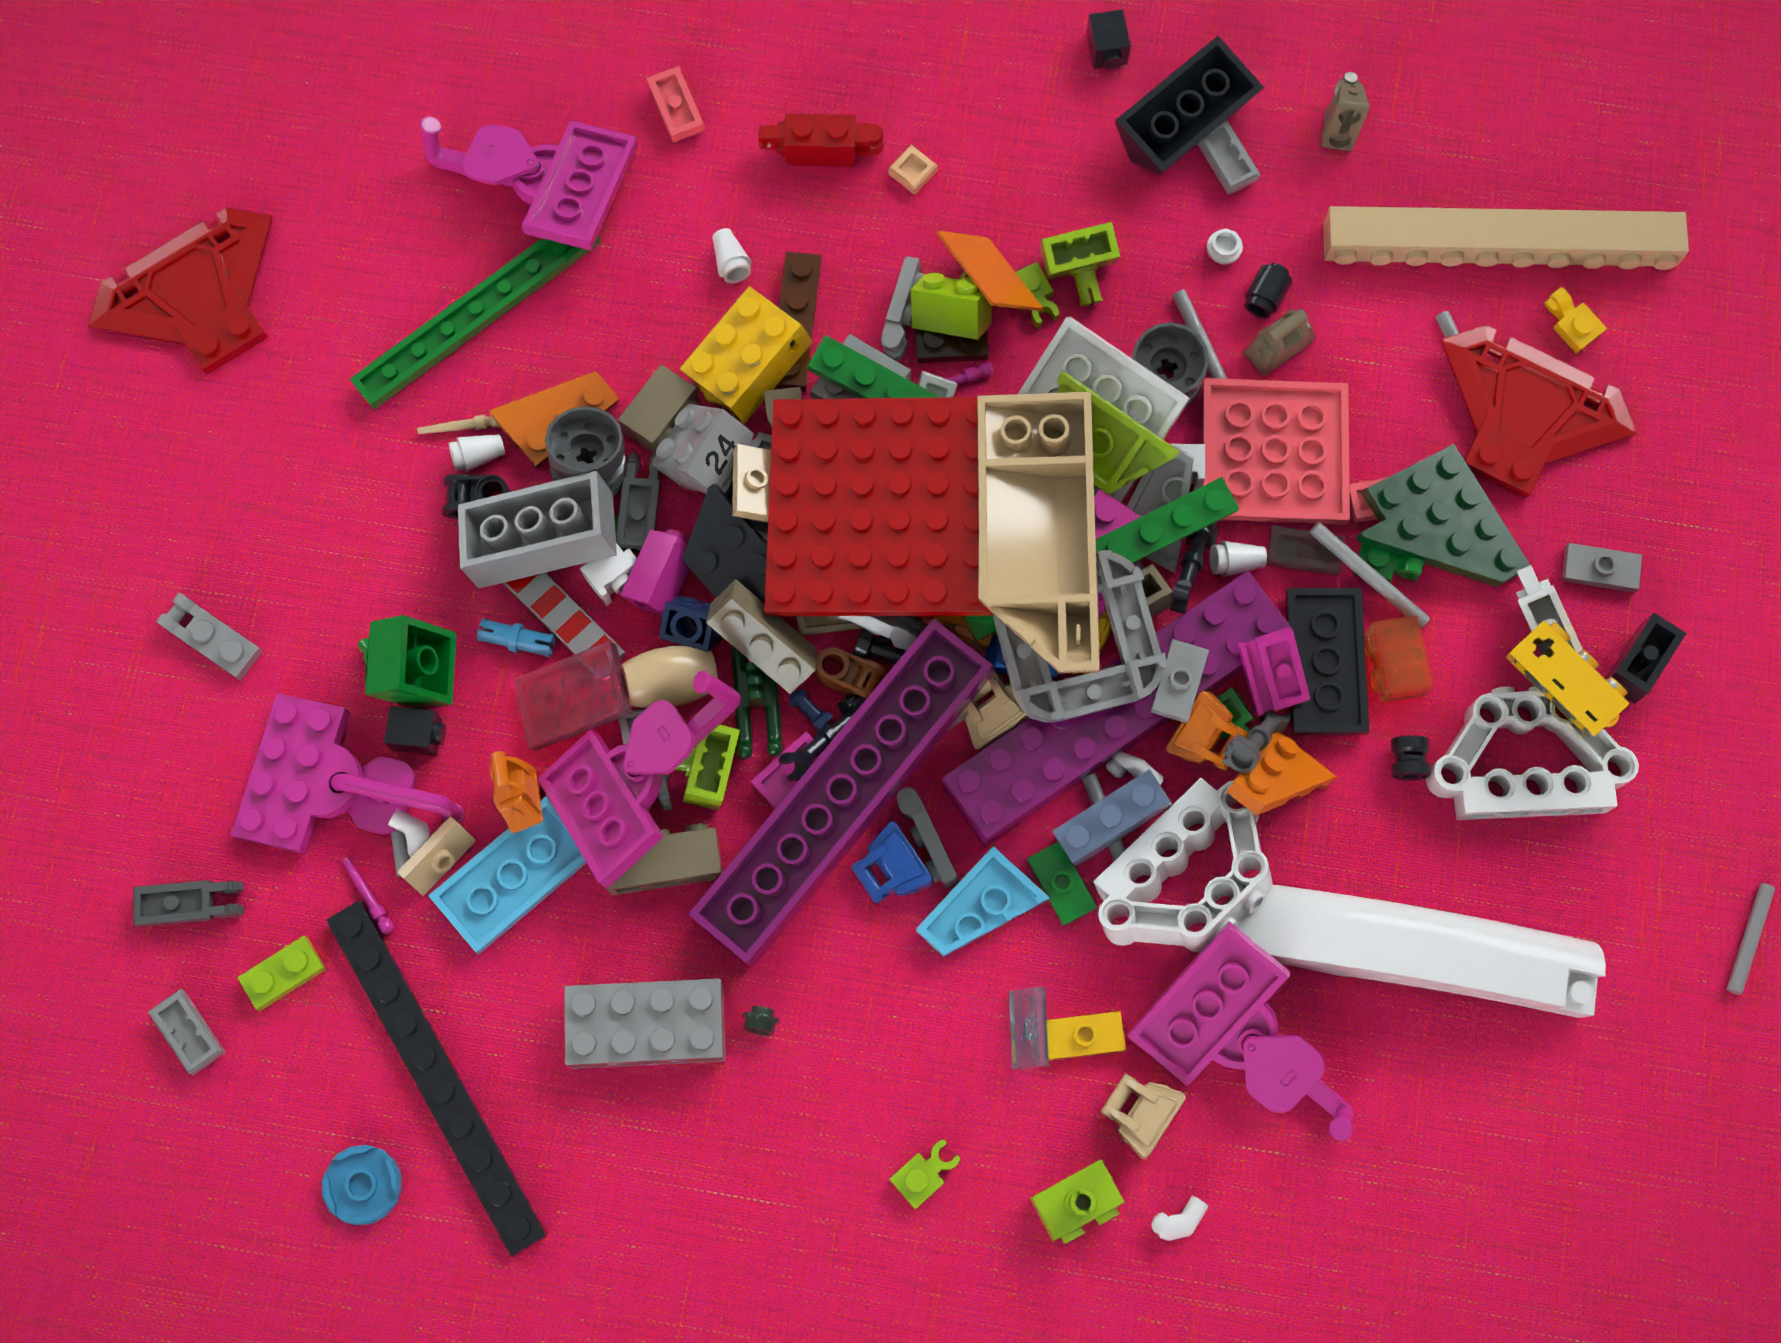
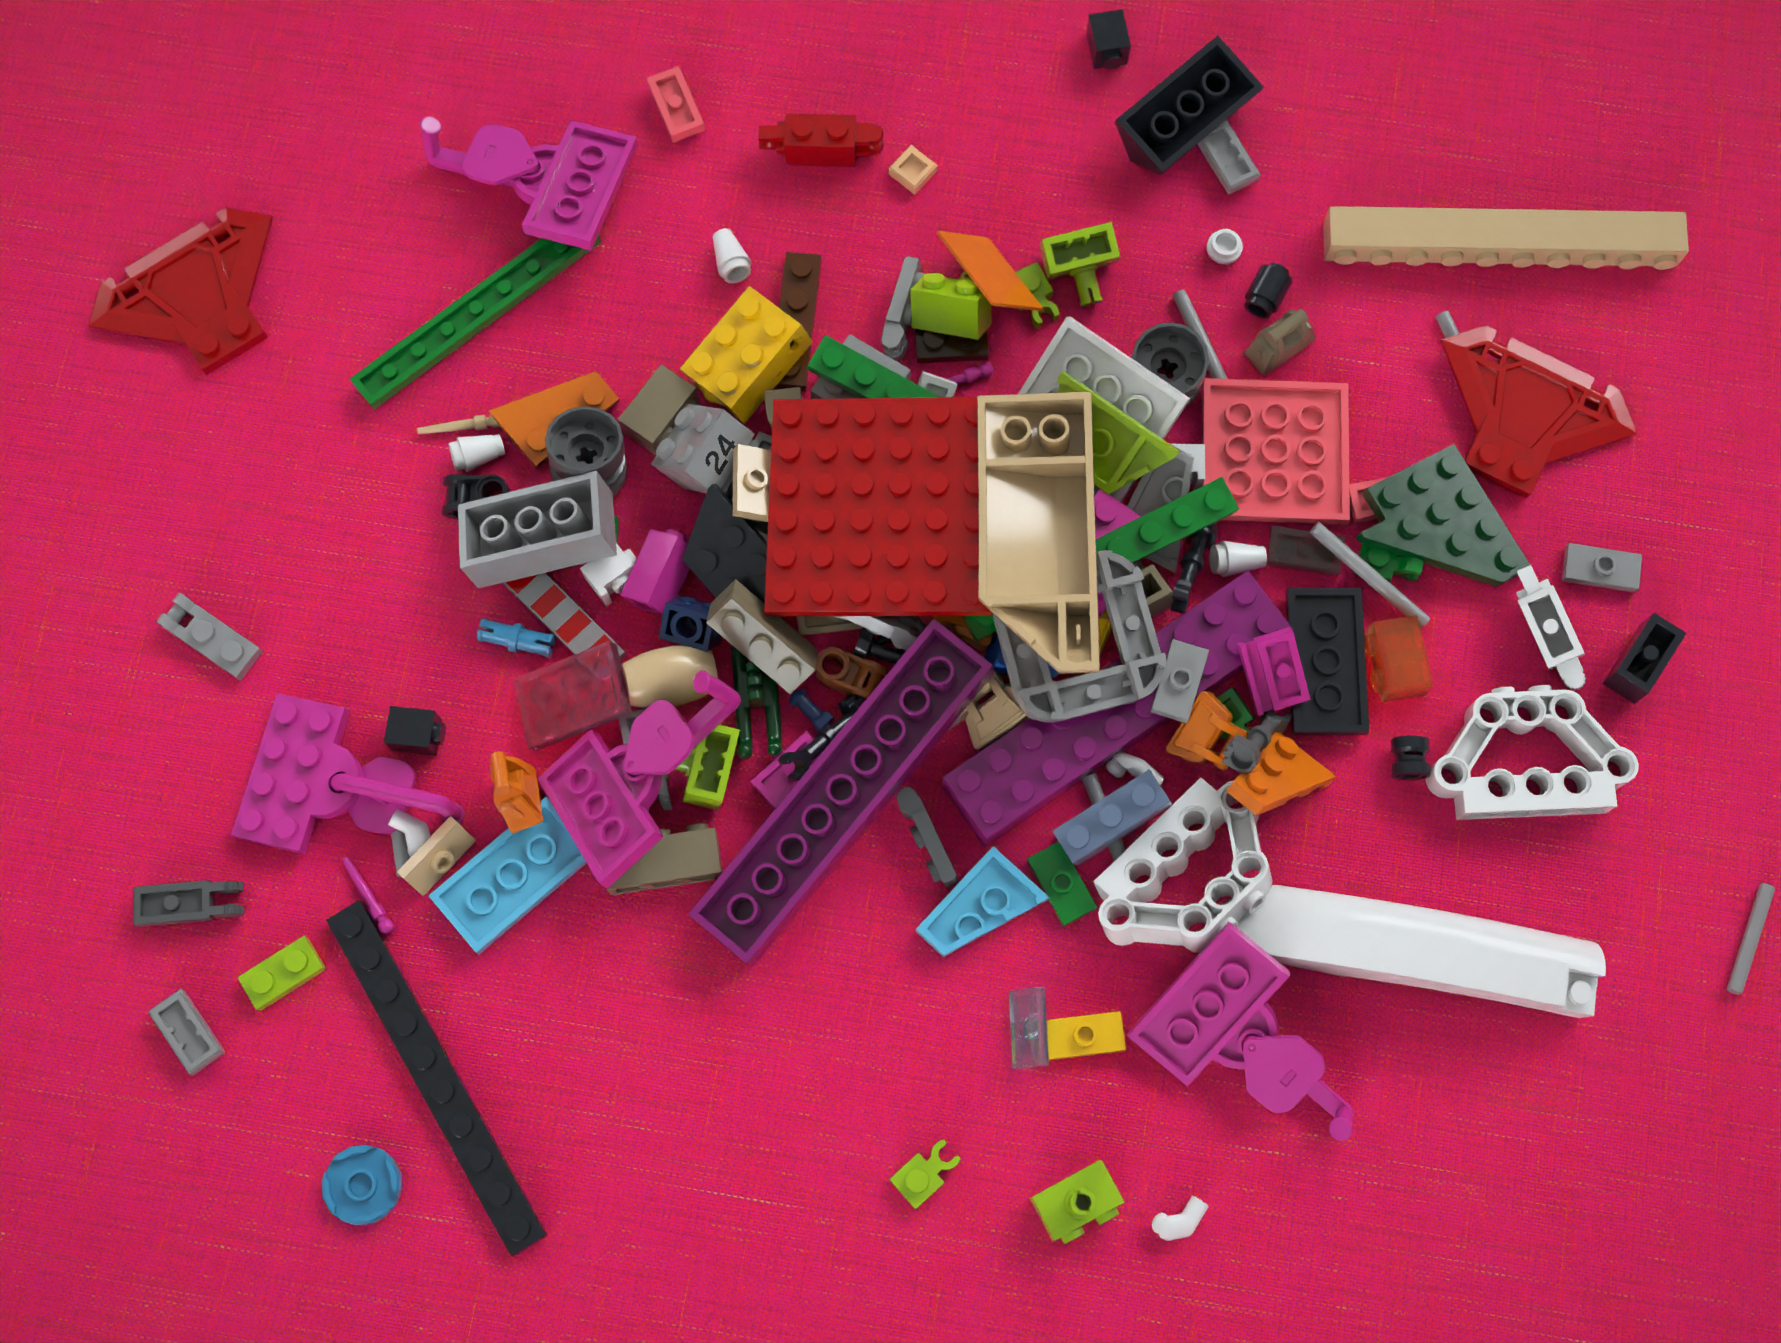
(409, 662): green piece -> none
(638, 505): dark grey hinge -> none
(644, 1023): light grey brick -> none
(760, 1021): plate -> none
(898, 863): blue piece -> none
(1148, 1116): tan piece -> none
(1345, 114): dark tan piece -> none
(1570, 679): yellow piece -> none
(1575, 325): yellow plate -> none

